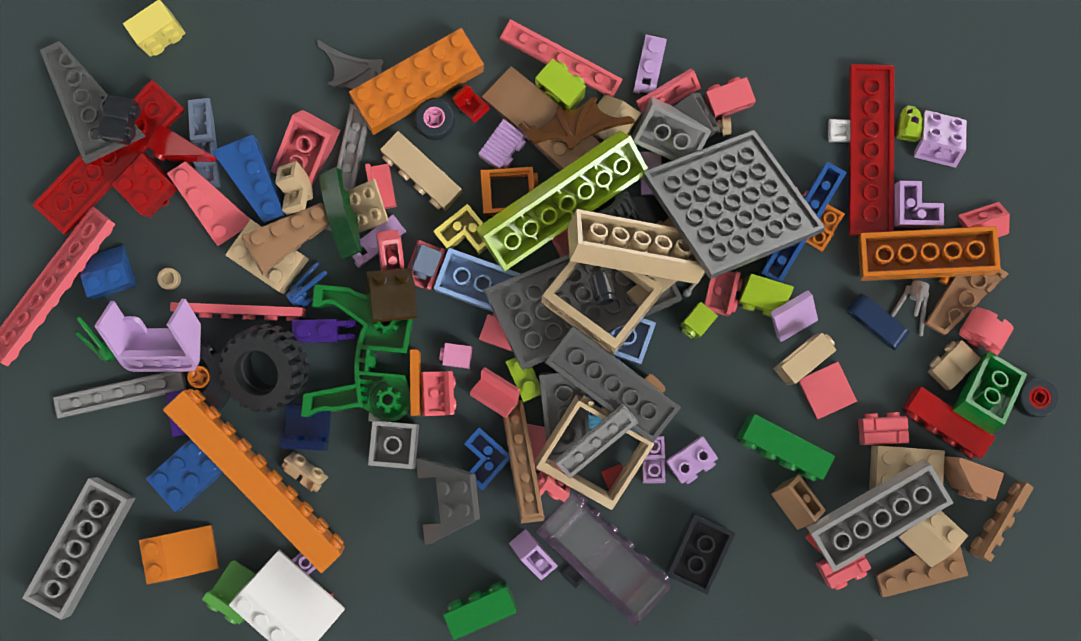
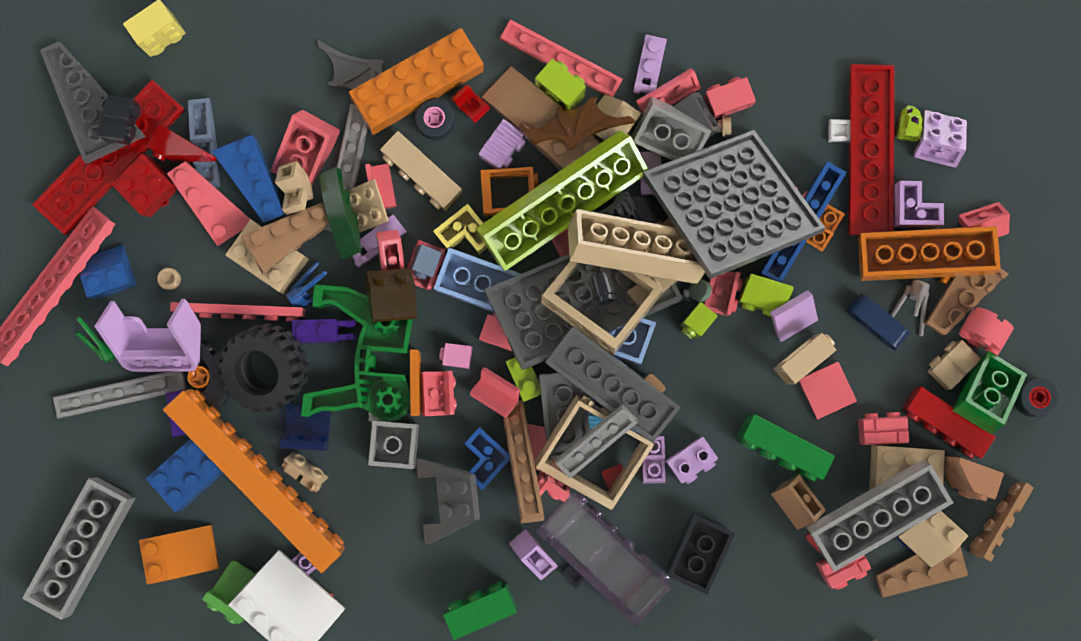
(700, 291): none -> sand green tile

